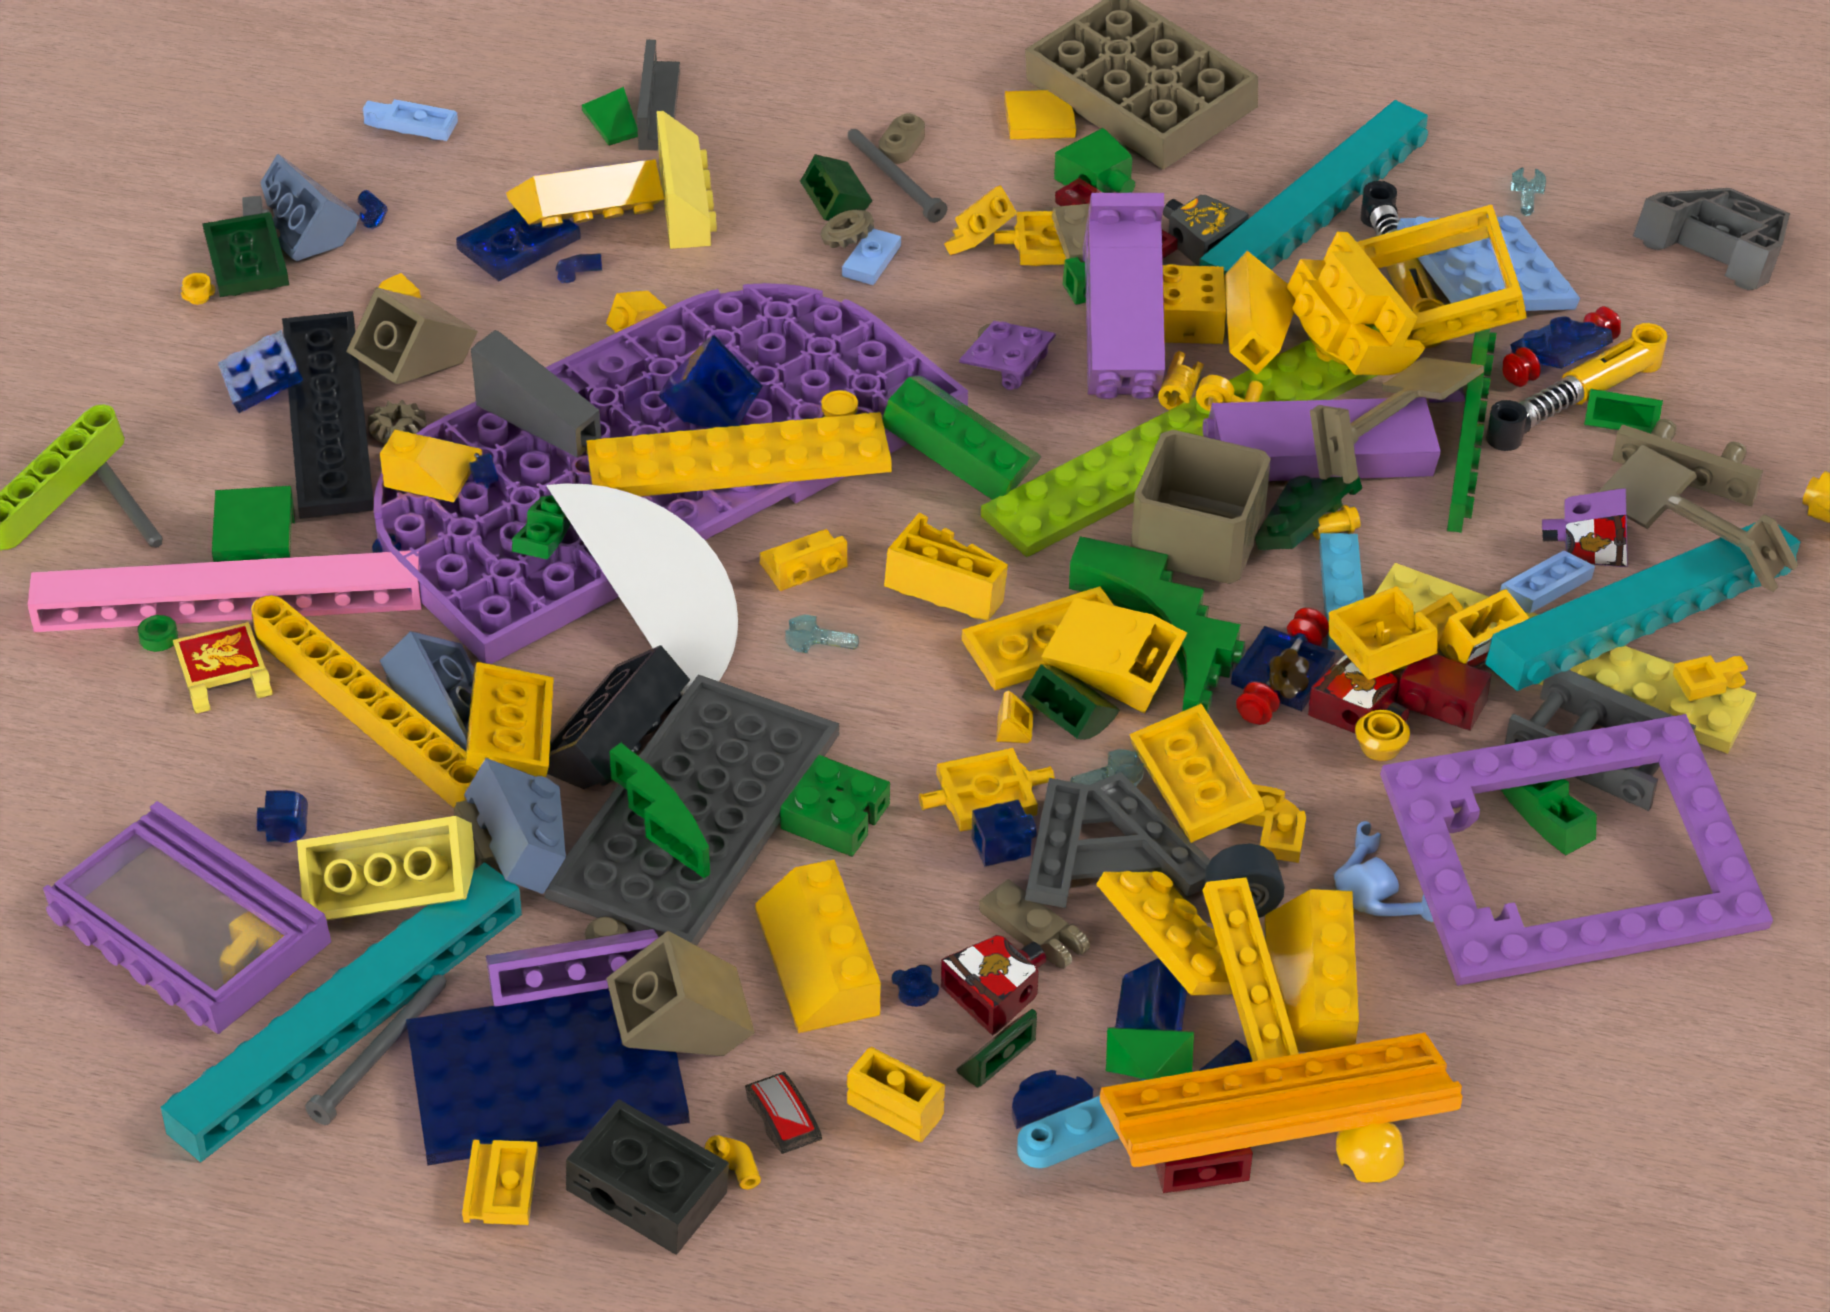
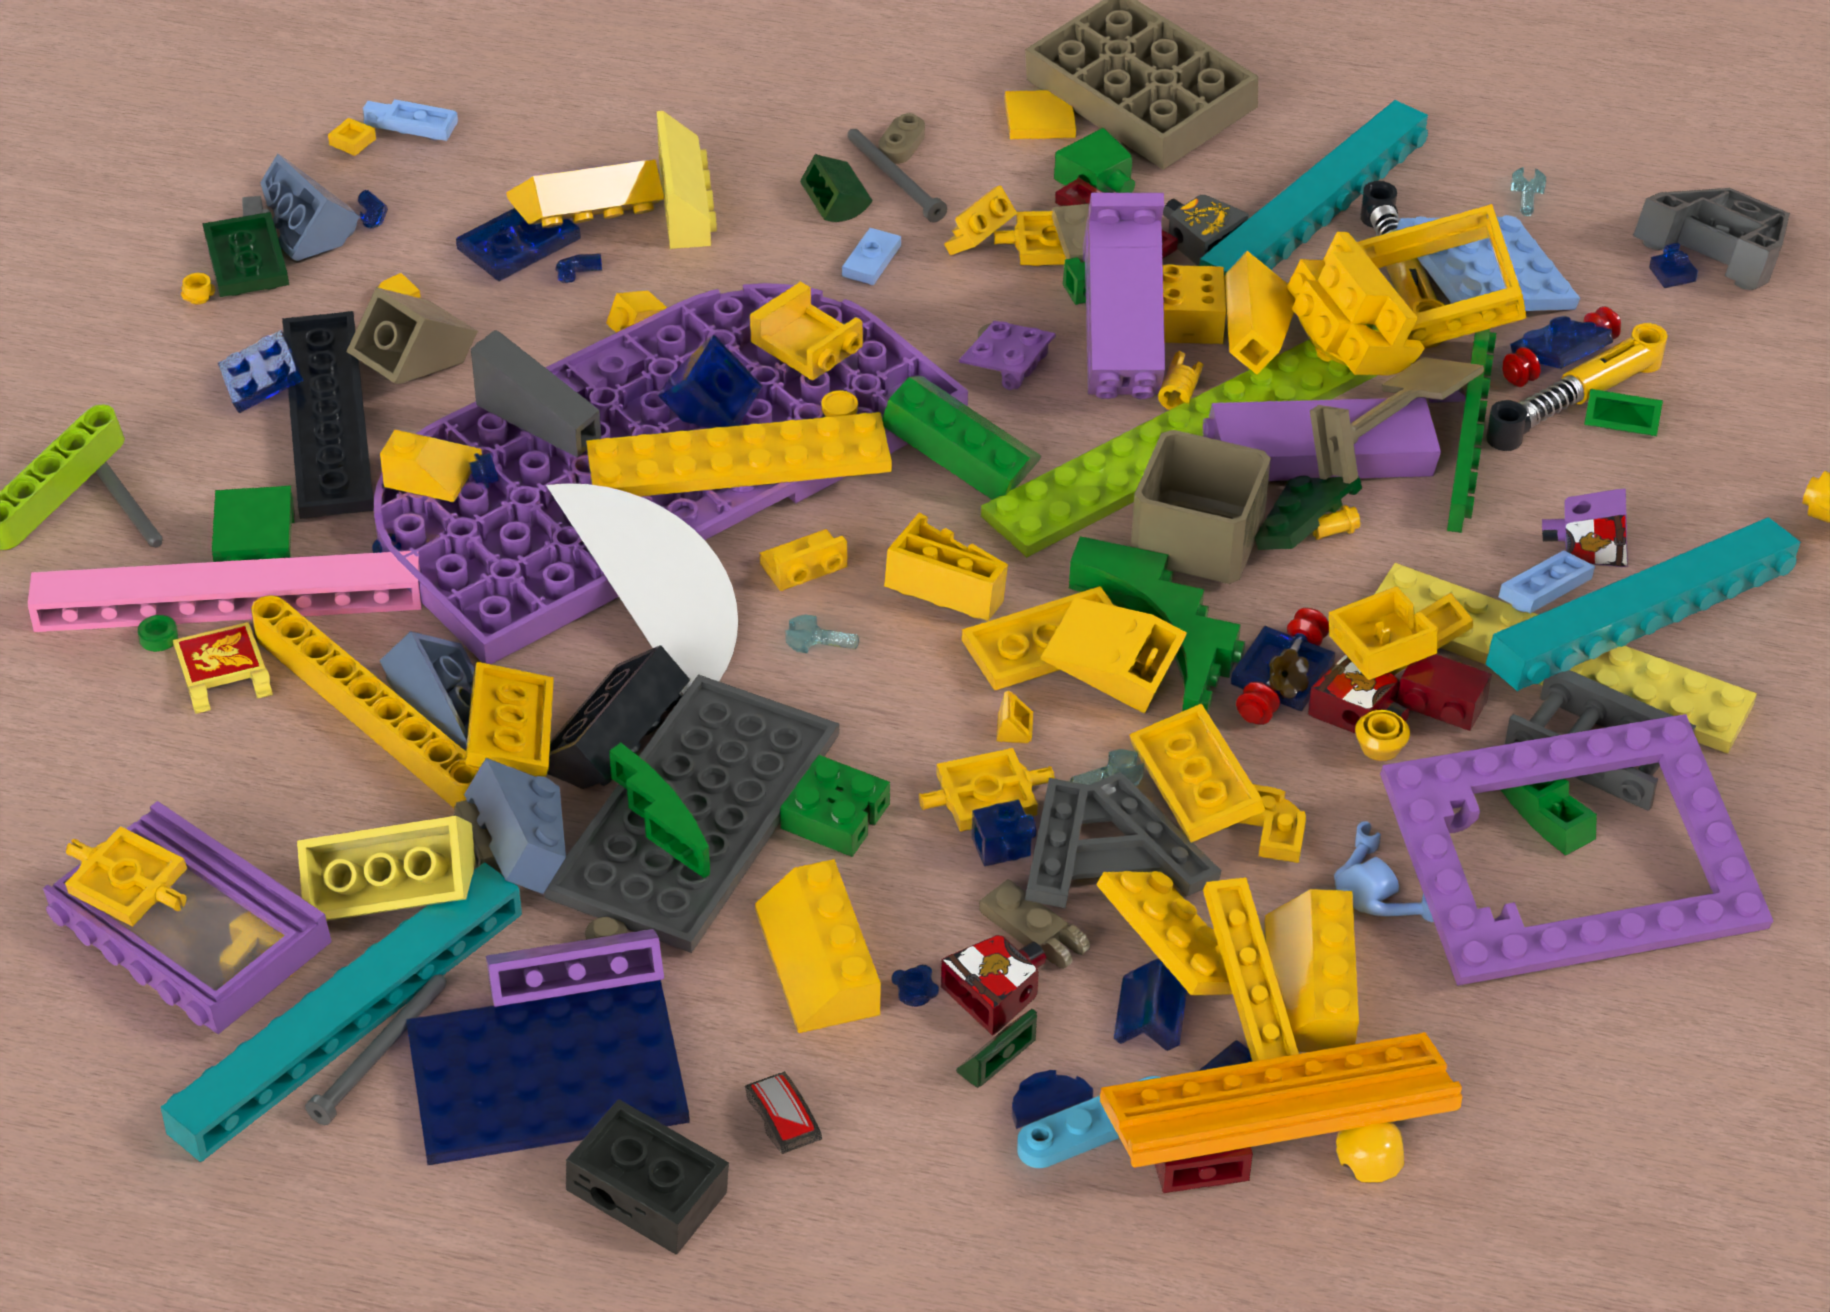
(126, 875): none -> yellow plate
(283, 816): clear blue plate -> none
(352, 136): none -> yellow plate
(409, 416): dark tan gear -> none
(500, 1182): yellow plate -> none
(543, 530): green slope -> none
(612, 116): green slope -> none
(657, 93): dark grey fence -> none
(679, 1000): dark tan slope -> none
(739, 1159): yellow arm -> none
(804, 334): none -> yellow panel
(847, 228): dark tan gear -> none
(895, 1094): yellow brick -> none
(1069, 702): dark green brick -> none
(1149, 1052): green slope -> none
(1220, 390): yellow plate -> none
(1257, 866): black wheel -> none
(1339, 573): medium azure plate -> none
(1470, 632): yellow torso -> none
(1655, 486): dark tan piece -> none
(1673, 267): none -> clear blue tile
(1706, 678): yellow plate -> none
(1715, 474): dark tan plate -> none

